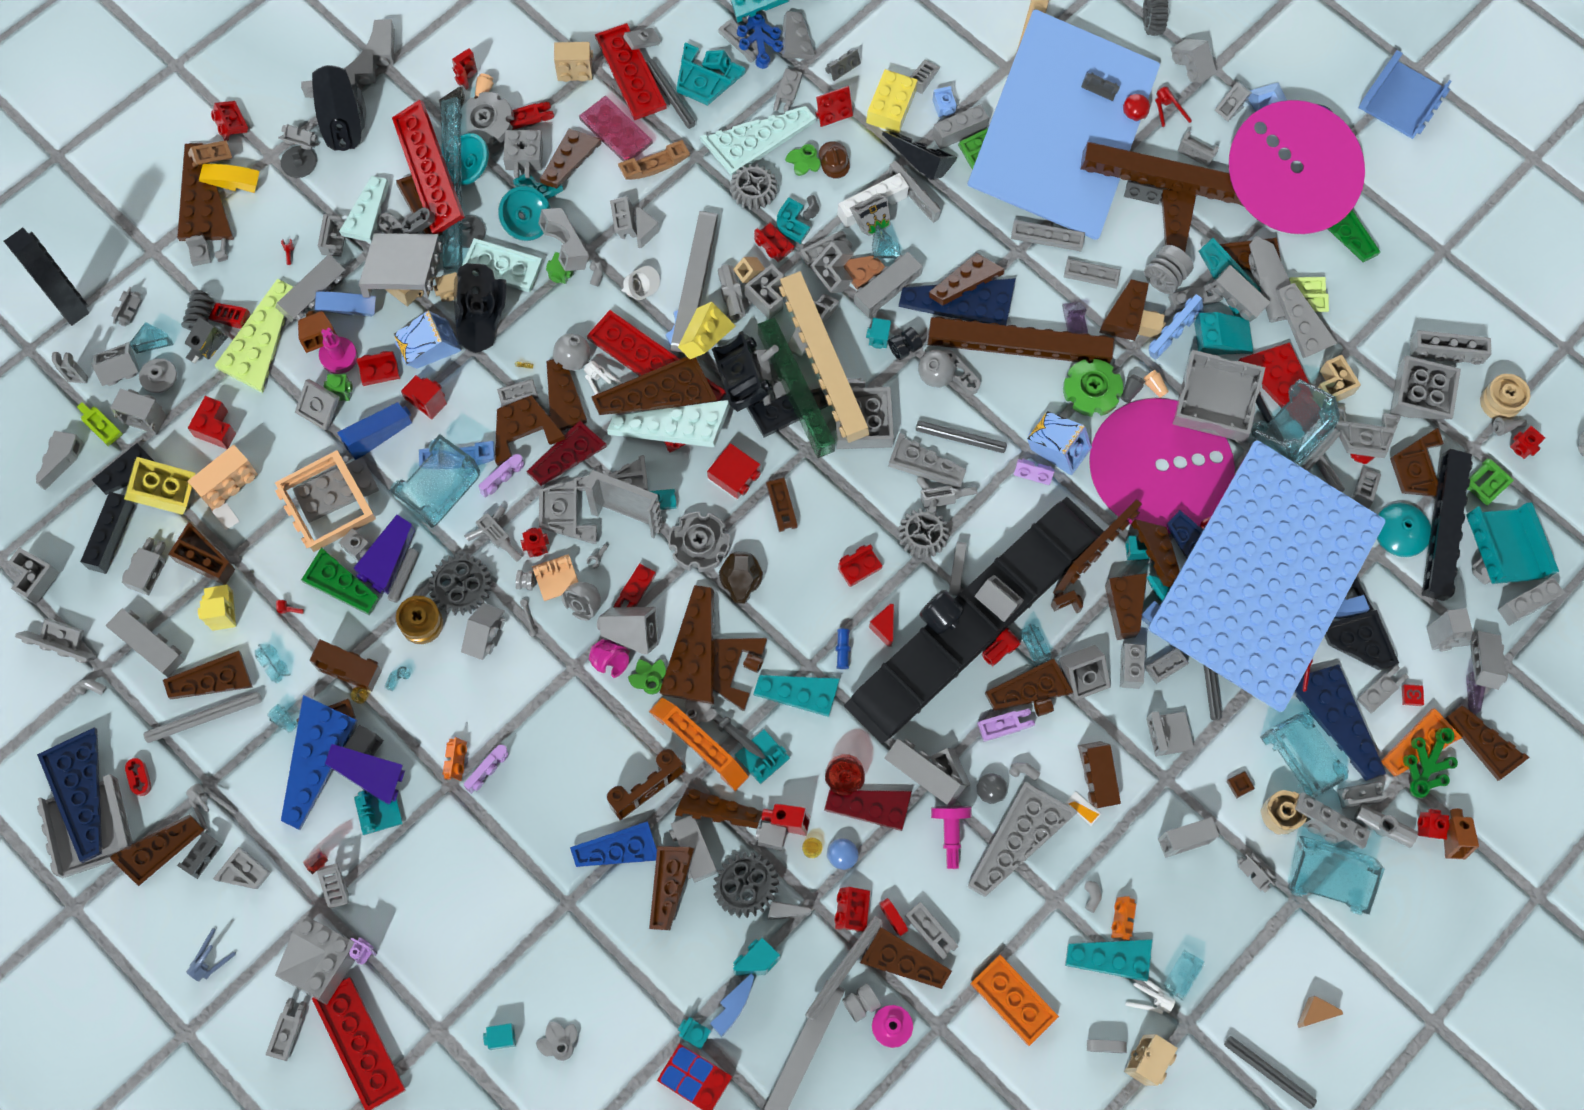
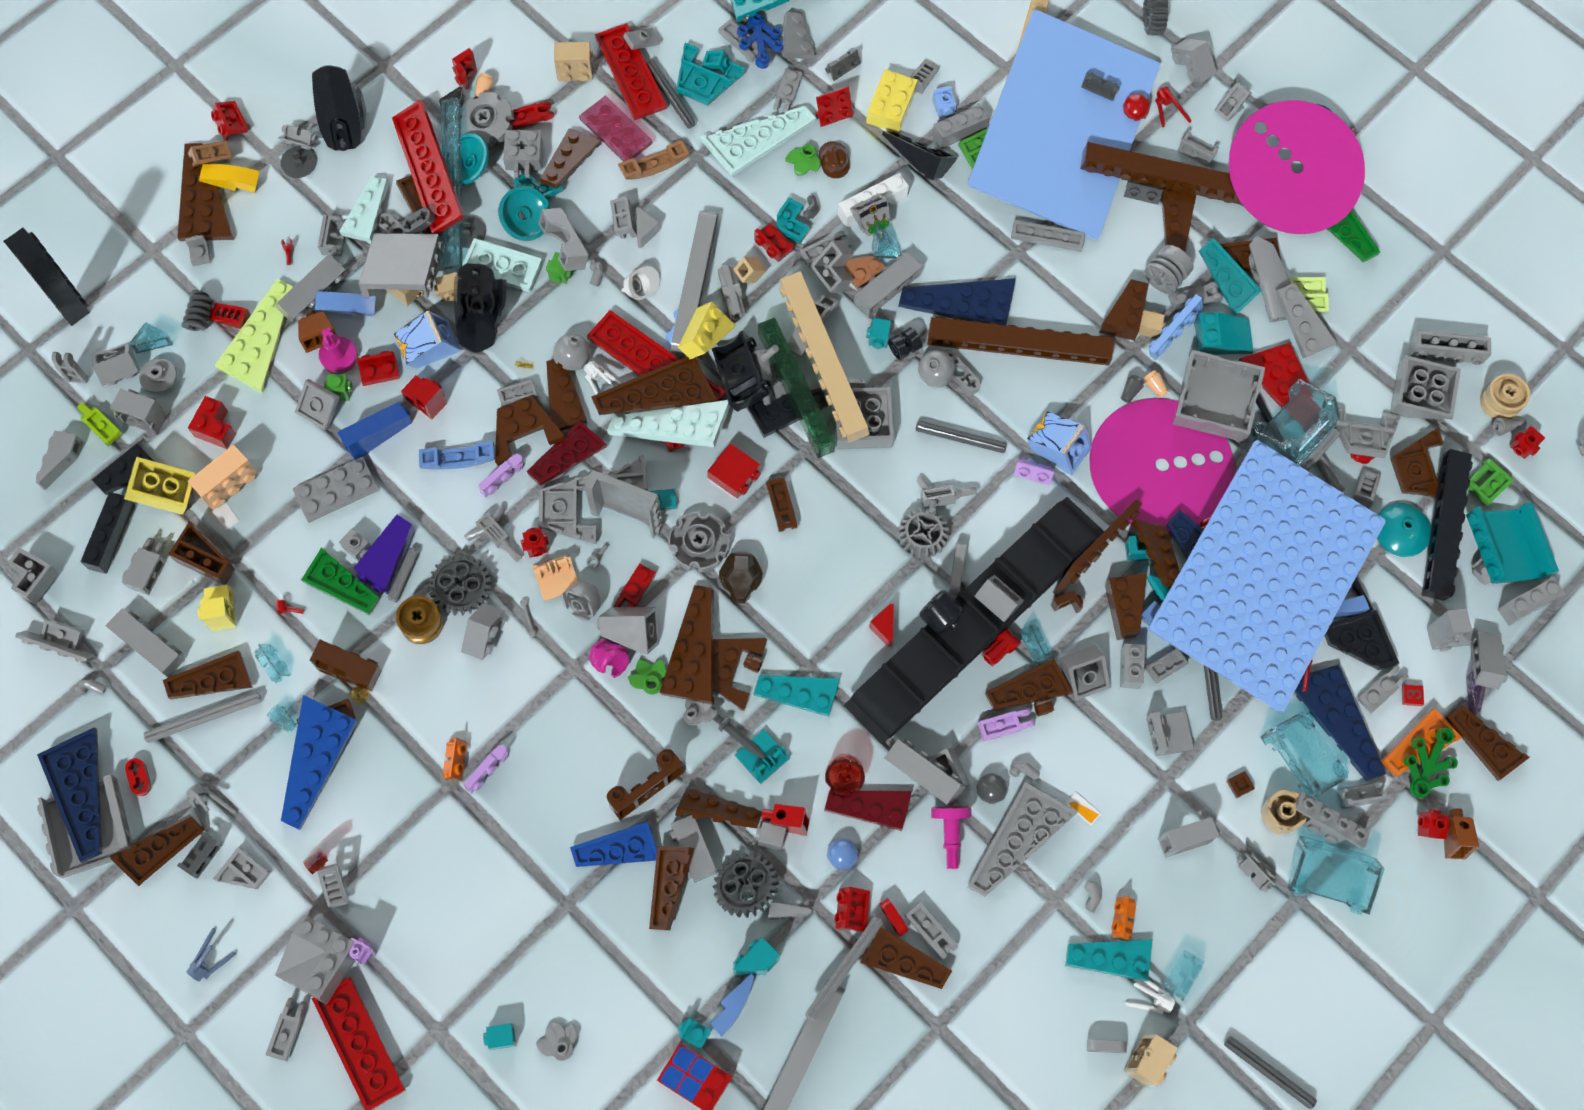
(122, 313): light grey hinge -> none
(203, 340): dark grey torso -> none
(222, 255): light grey hand -> none
(309, 471): light nougat window -> none
(364, 741): dark grey hinge -> none
(367, 771): dark purple slope -> none
(375, 814): teal hinge -> none
(376, 52): light grey arch -> none
(401, 672): clear light blue arm -> none
(437, 482): clear light blue windscreen -> none
(524, 580): light grey wheel -> none
(700, 742): orange slope -> none
(750, 192): light grey gear -> none
(763, 291): light grey brick -> none
(812, 848): clear yellow plate -> none
(843, 649): blue pin -> none
(859, 565): red bracket -> none
(863, 1001): light grey wheel -> none
(881, 1028): dark pink piece -> none
(916, 460): light grey wing -> none
(918, 195): light grey plate -> none
(965, 278): wing -> none
(1014, 1000): orange plate -> none
(1075, 317): clear purple slope -> none
(1092, 273): light grey tile -> none
(1093, 387): bright green piece -> none
(1099, 774): reddish brown wedge -> none
(1240, 293): light grey brick -> none
(1266, 95): light blue slope -> none
(1316, 1011): medium nougat slope -> none
(1339, 378): tan brick -> none
(1397, 830): light grey piece -> none
(1403, 97): medium blue panel -> none

